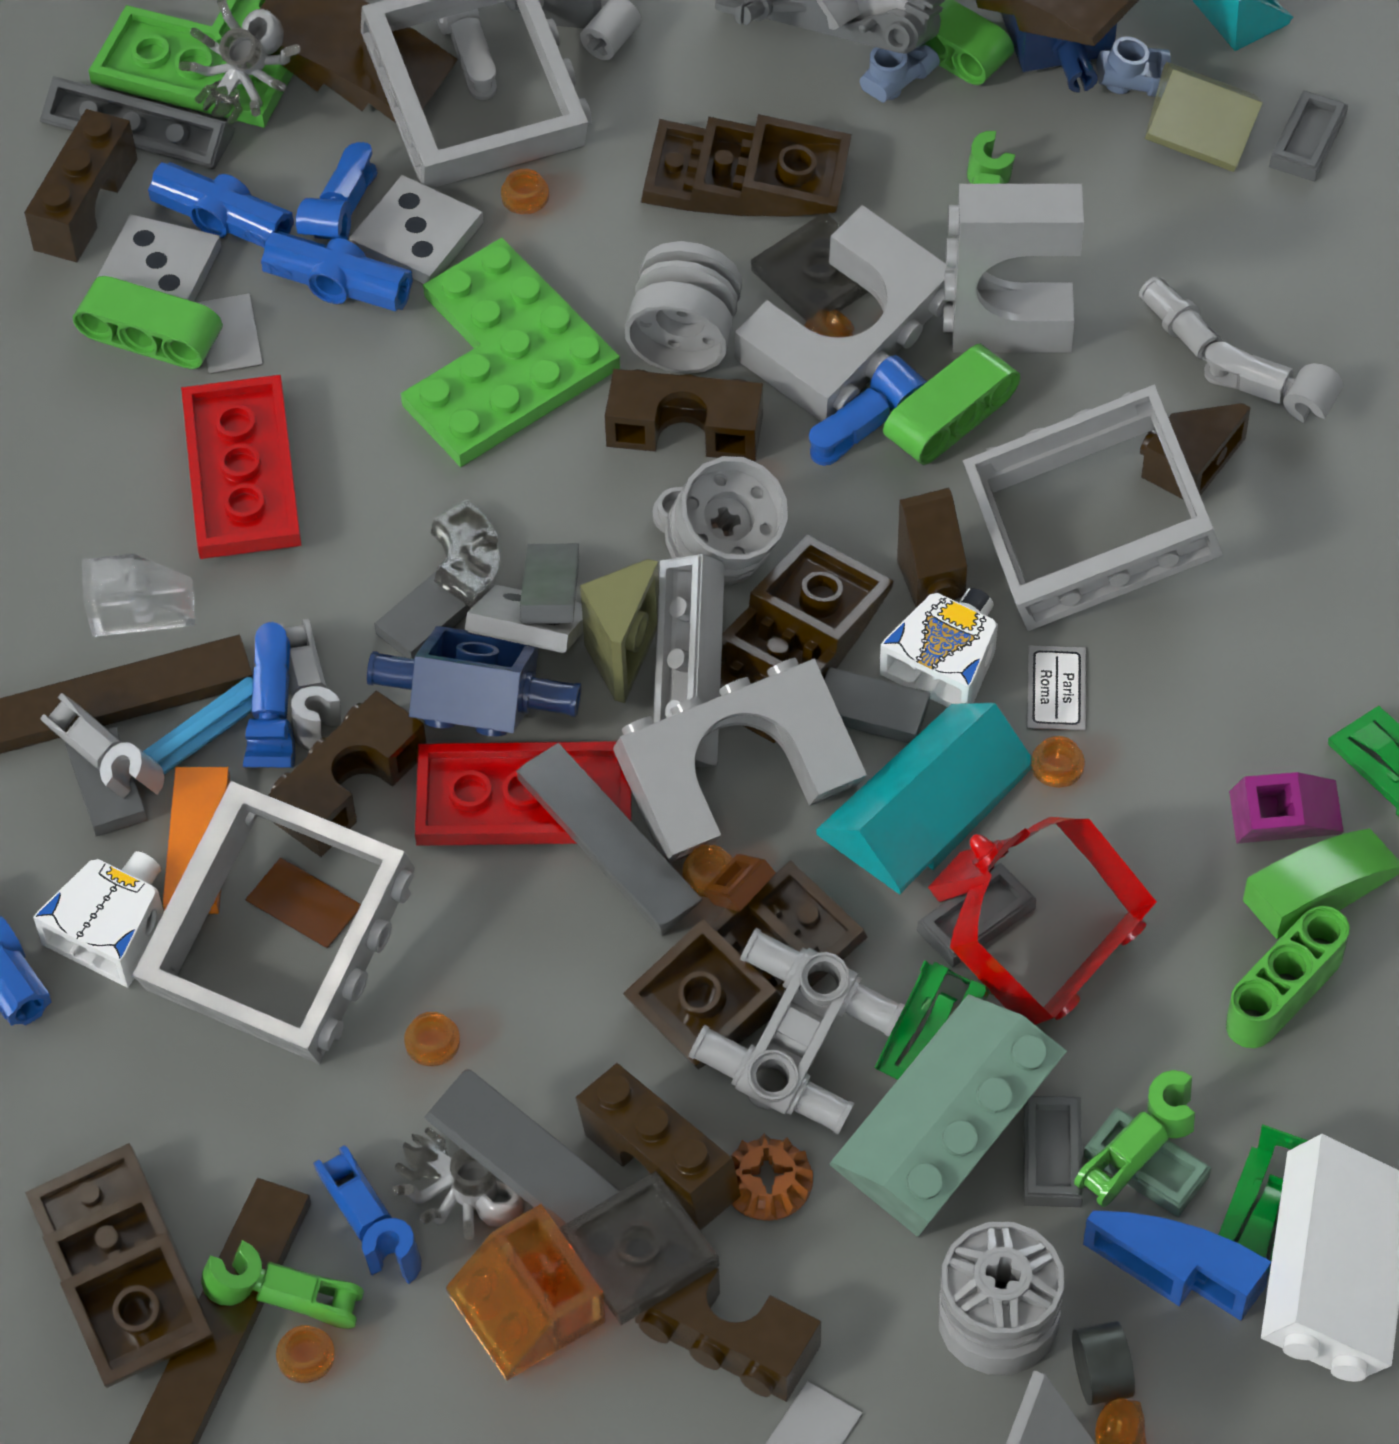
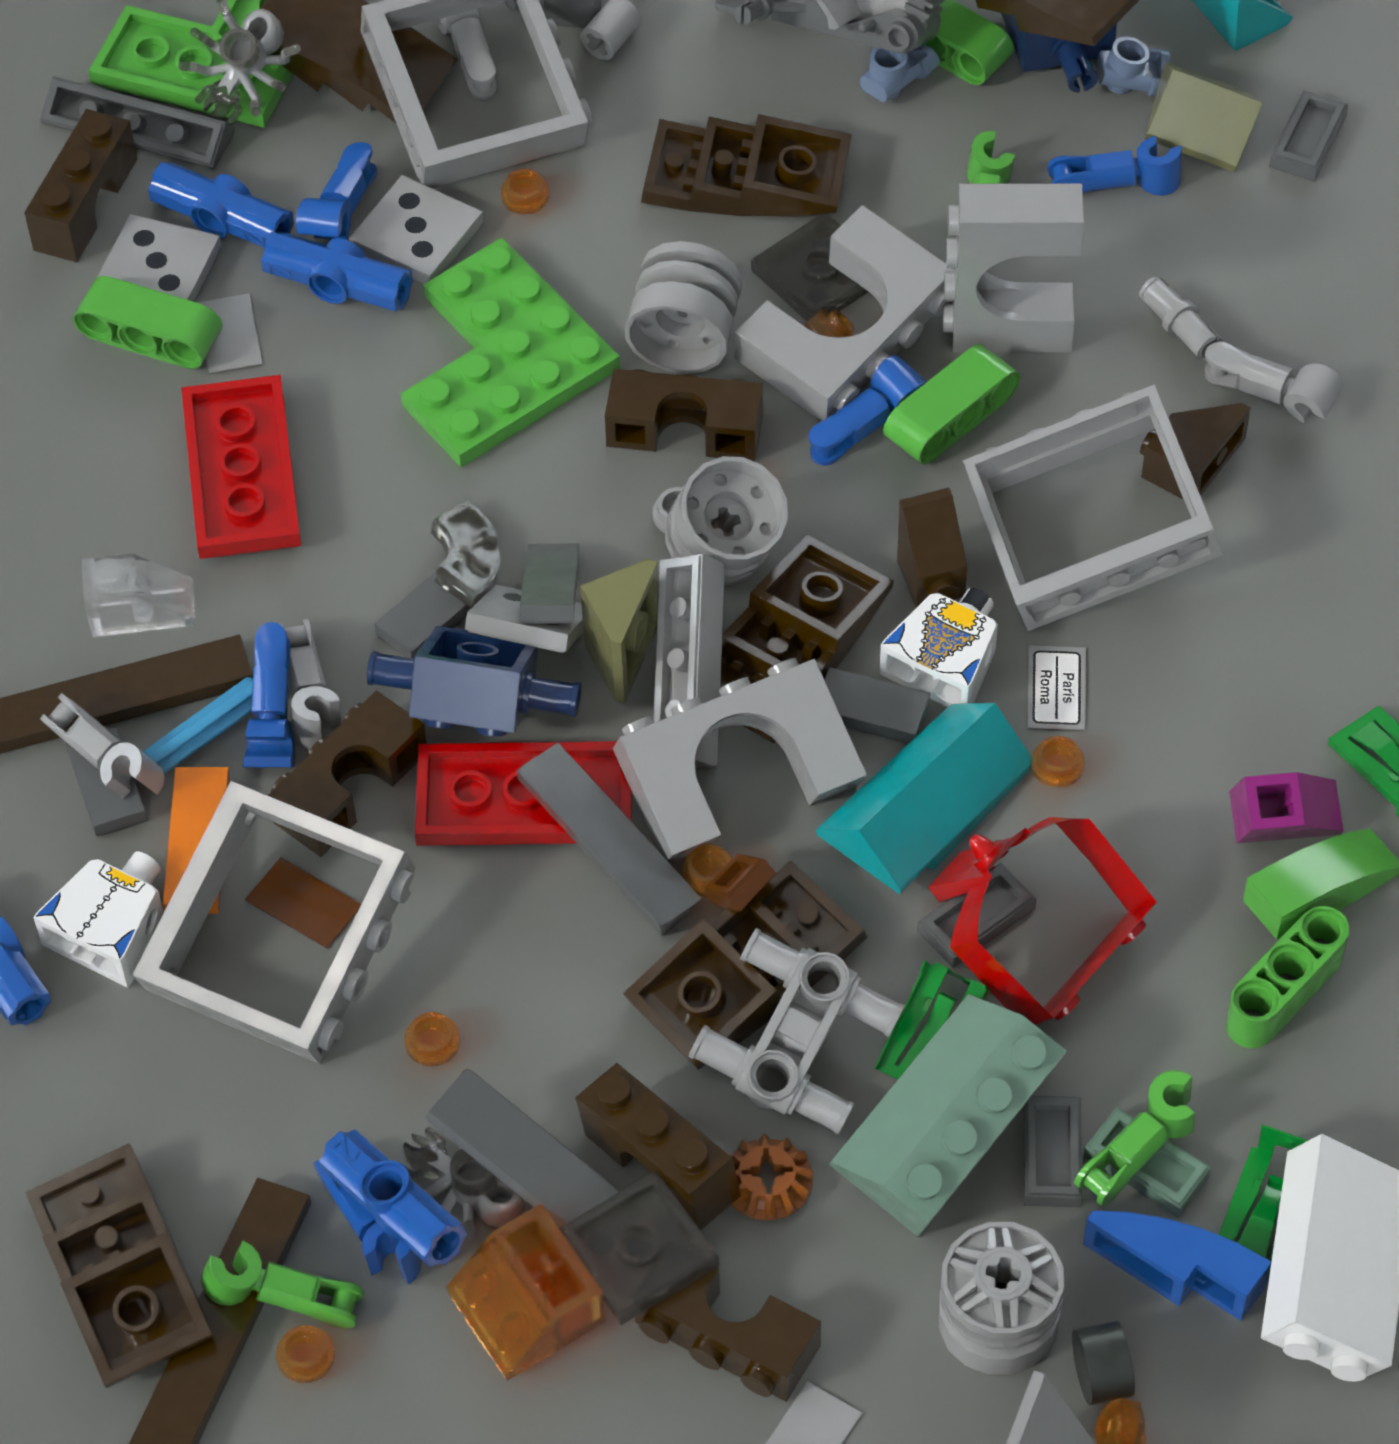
(393, 1198): none -> blue piece
(1119, 169): none -> blue piece

